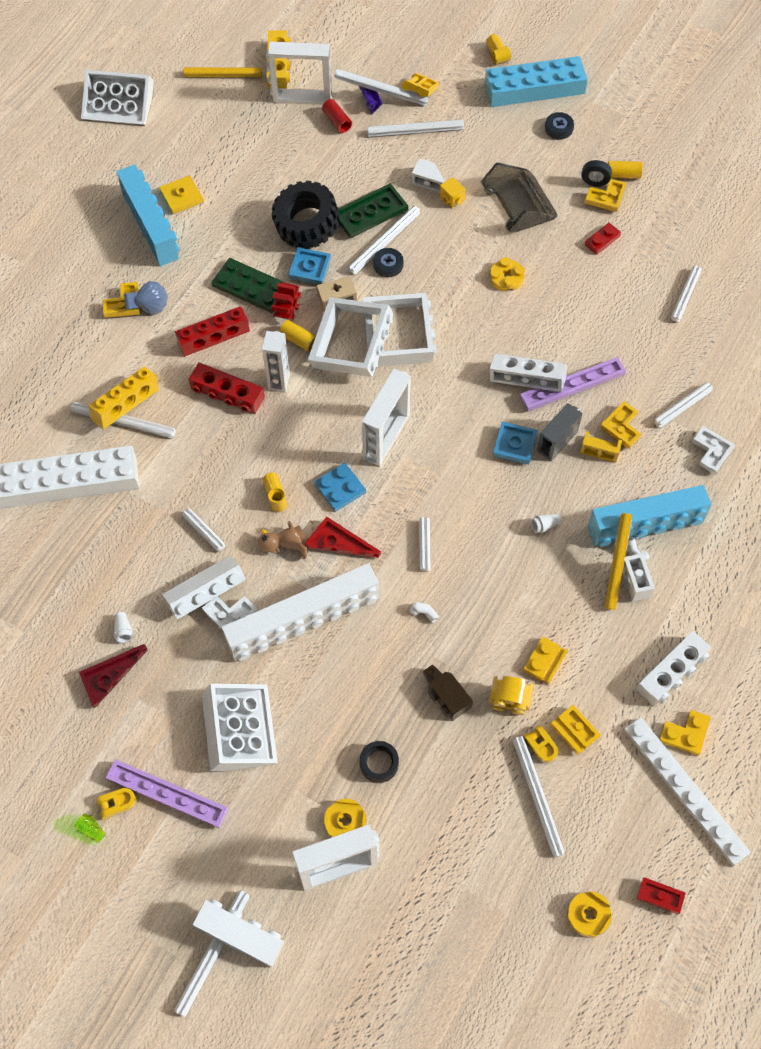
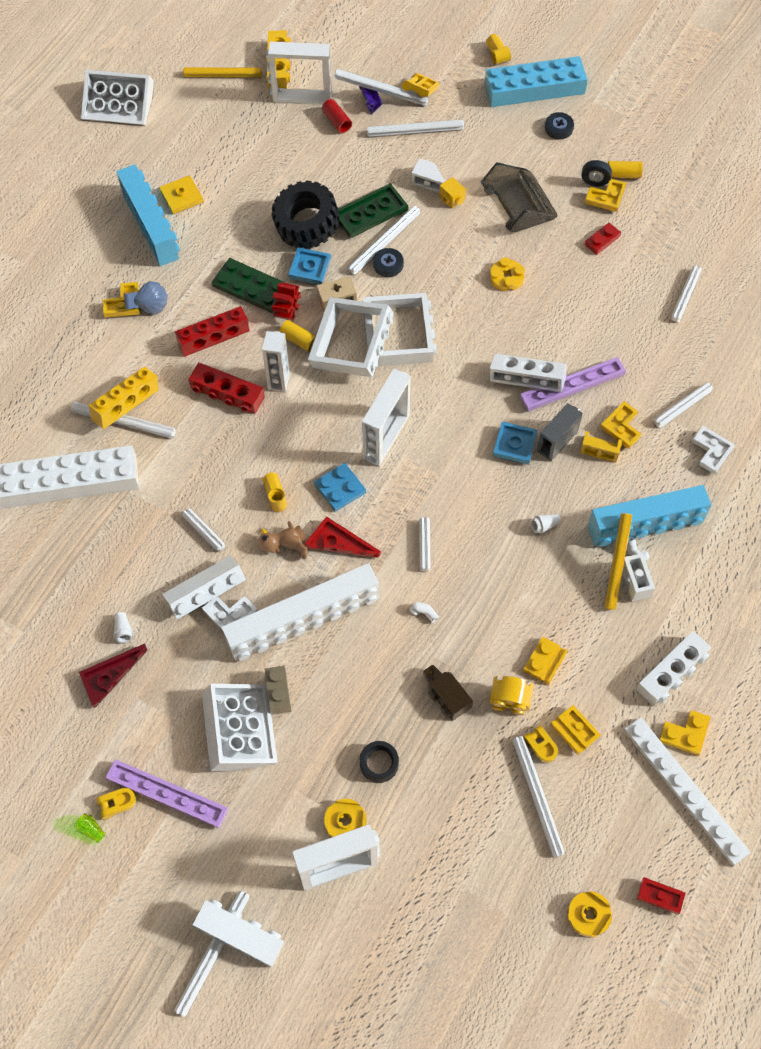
(277, 690): none -> dark tan brick

